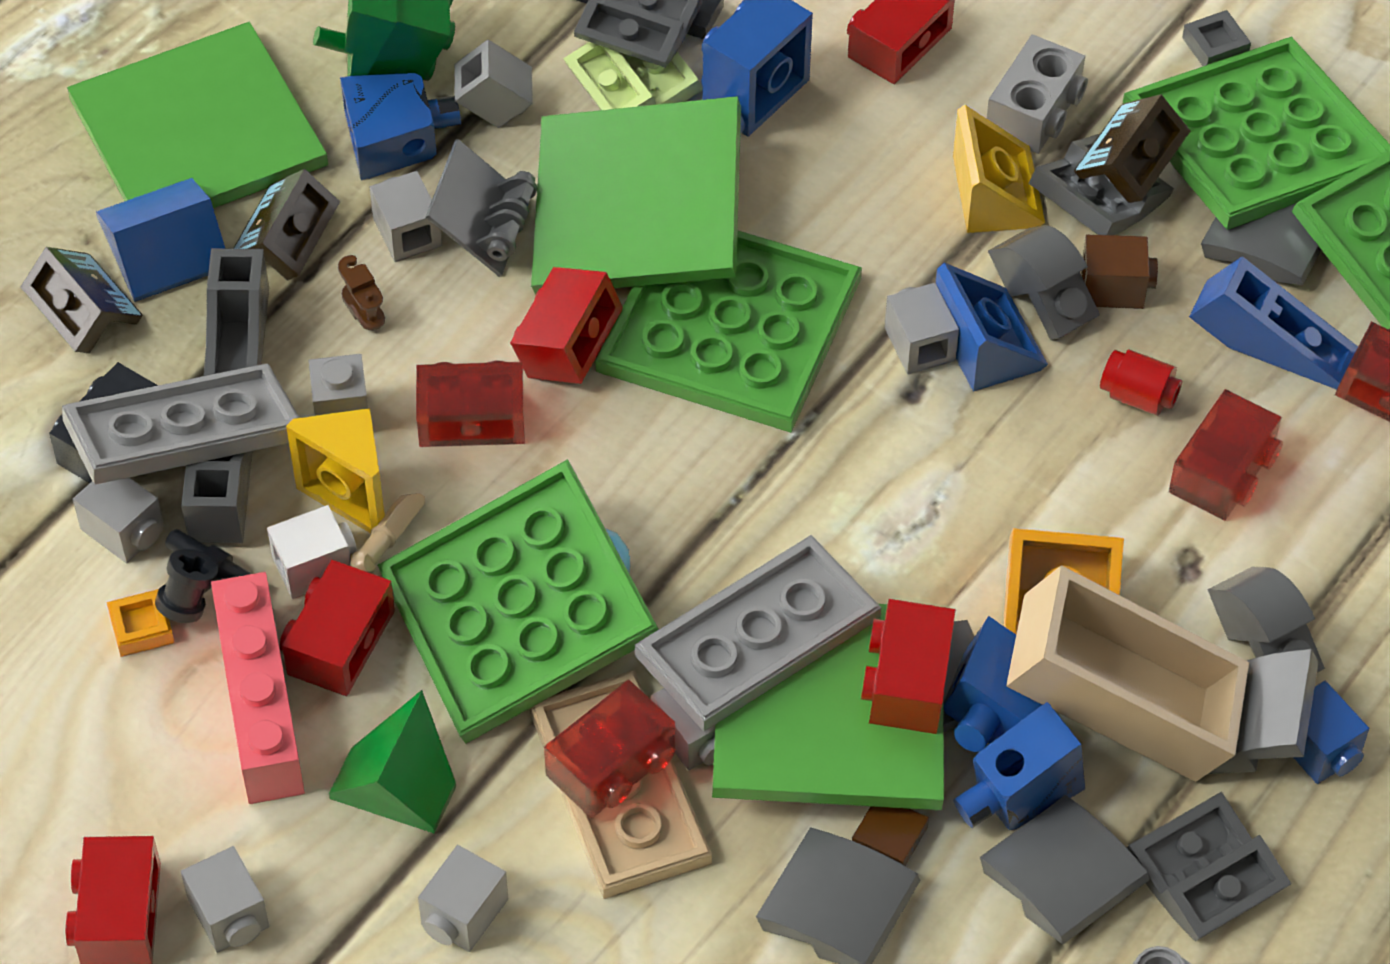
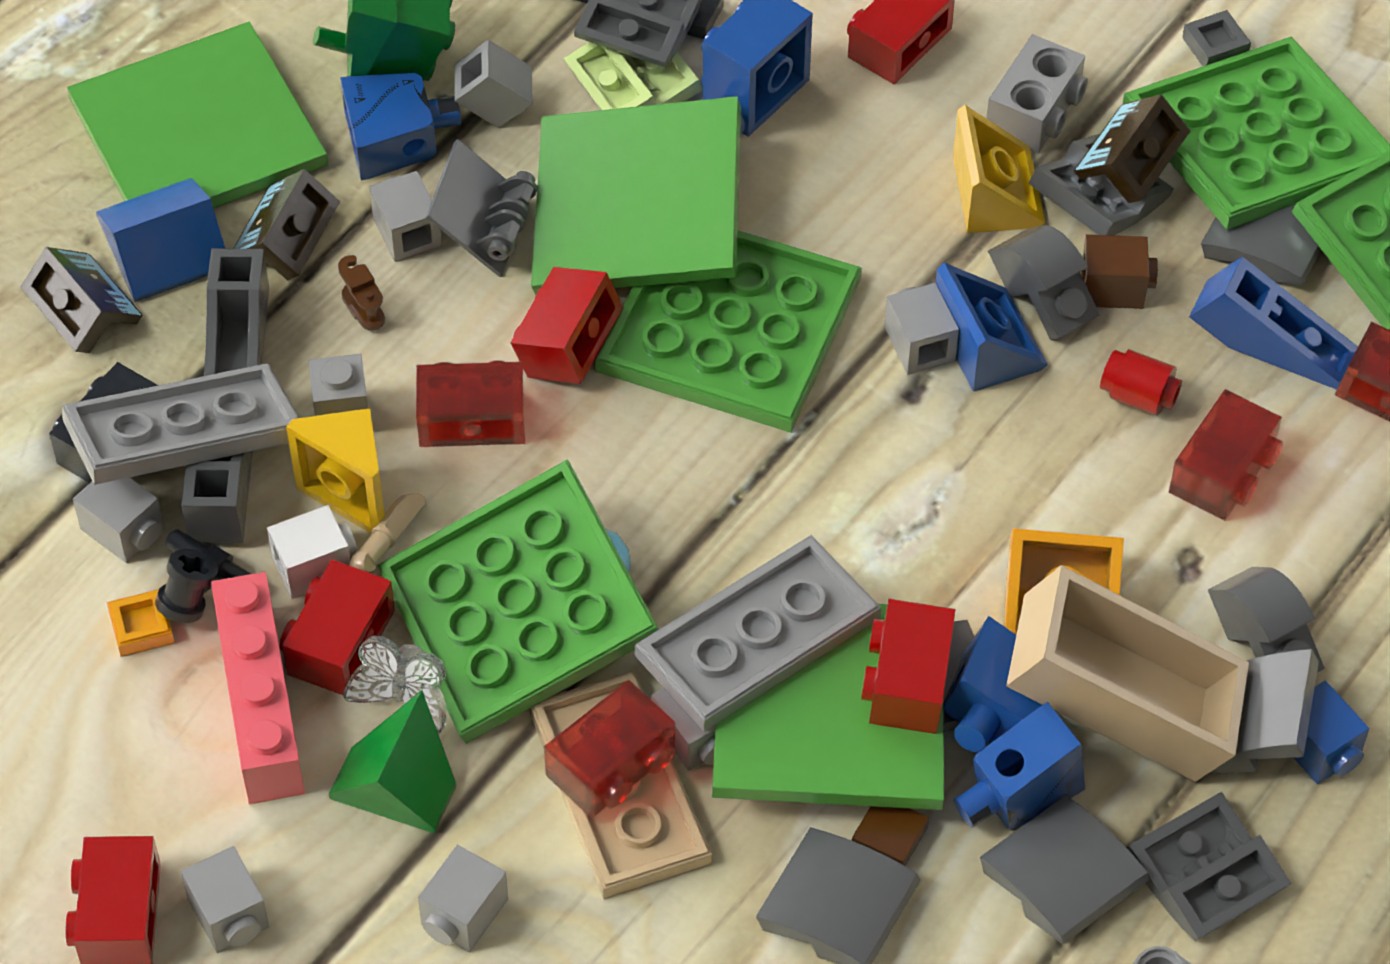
(398, 674): none -> clear animal

